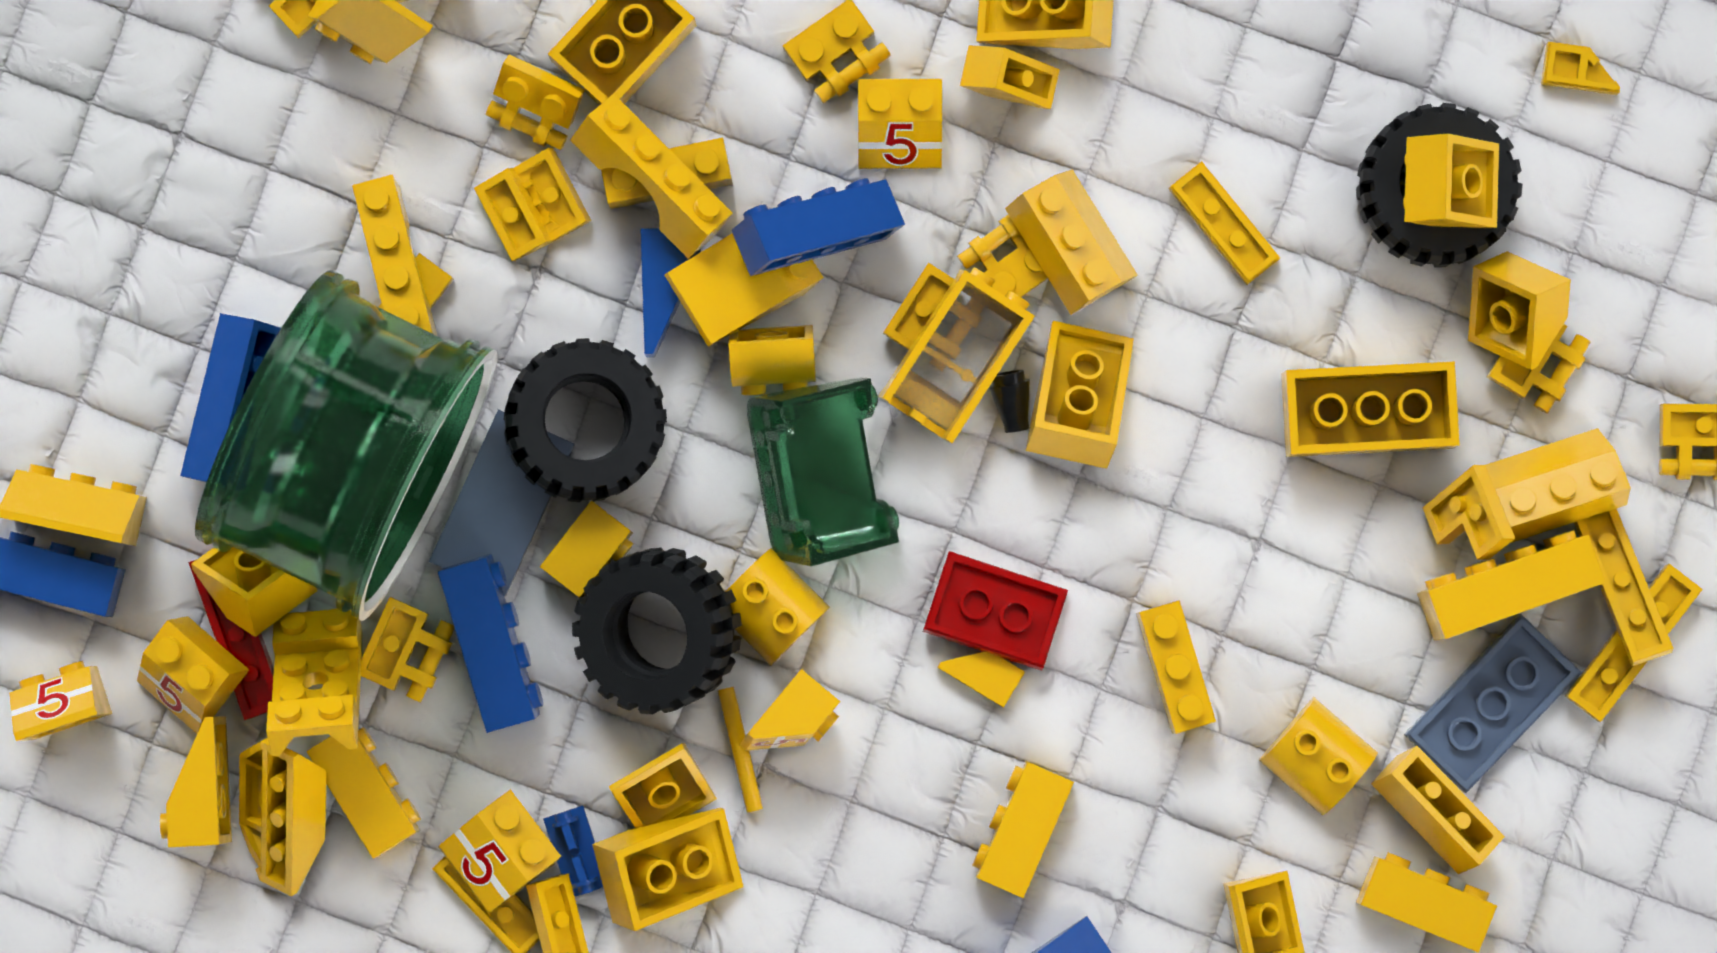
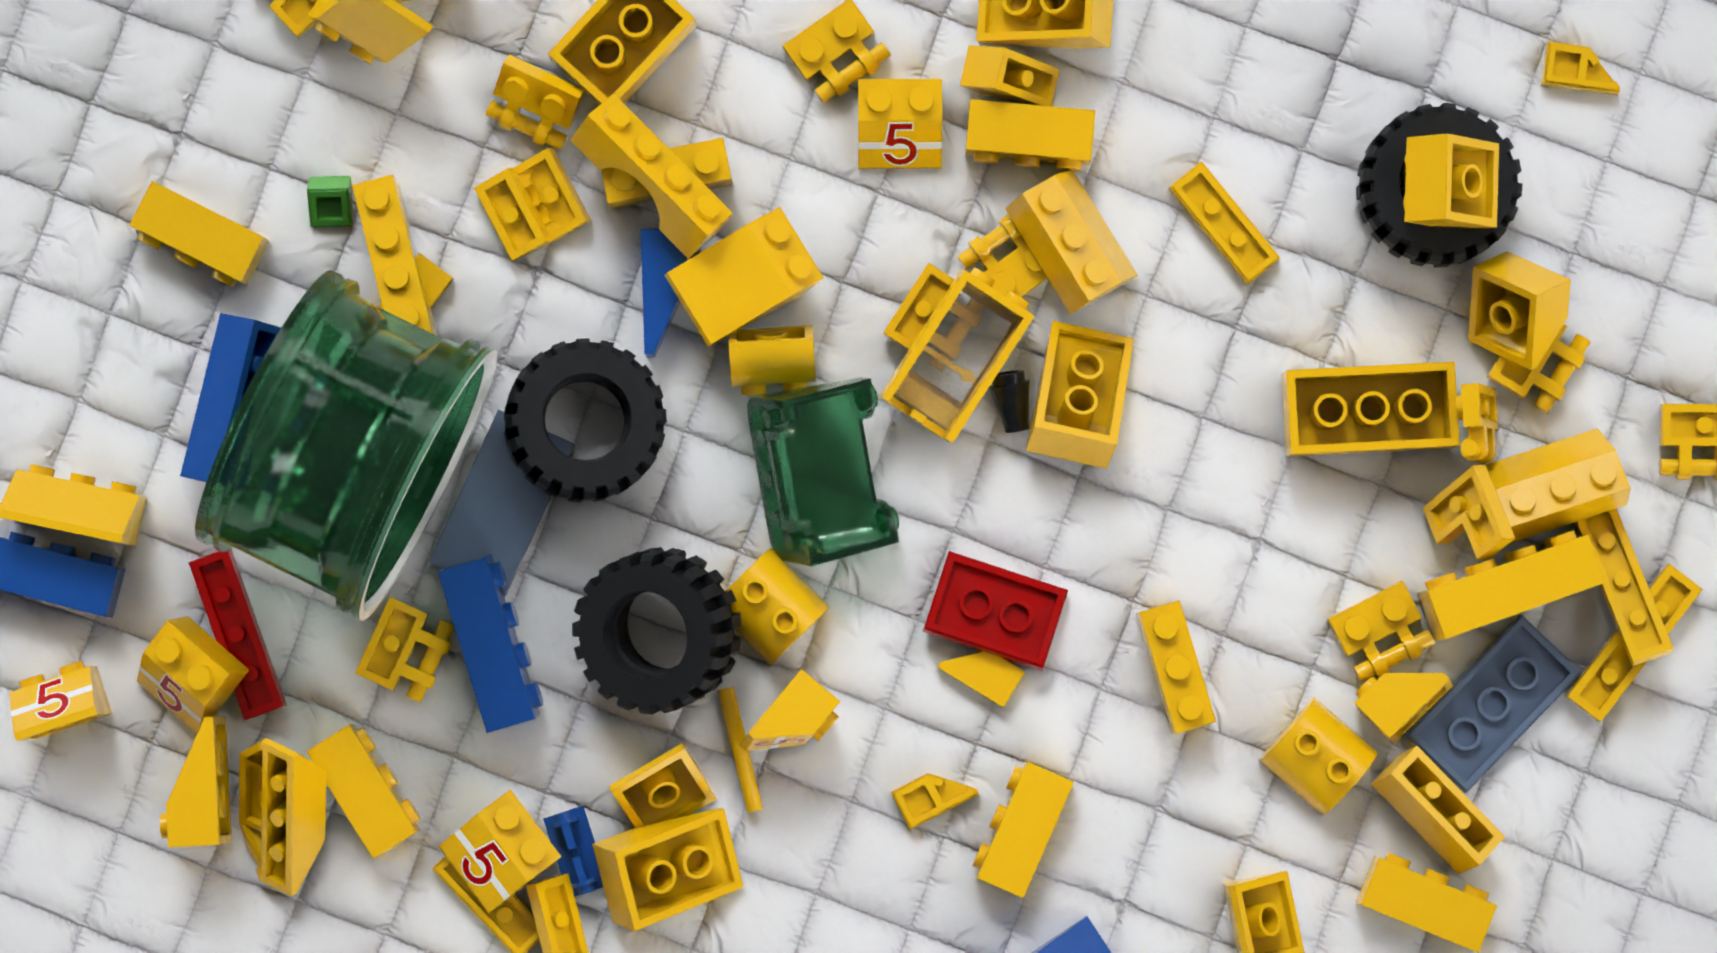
(198, 235): none -> yellow brick
(249, 589): yellow slope -> none
(308, 652): yellow piece -> none
(330, 201): none -> bright green slope
(587, 548): yellow brick -> none
(817, 226): blue brick -> none
(930, 797): none -> yellow tile
(1029, 134): none -> yellow brick
(1374, 619): none -> yellow plate
(1400, 700): none -> yellow slope
(1480, 416): none -> yellow plate

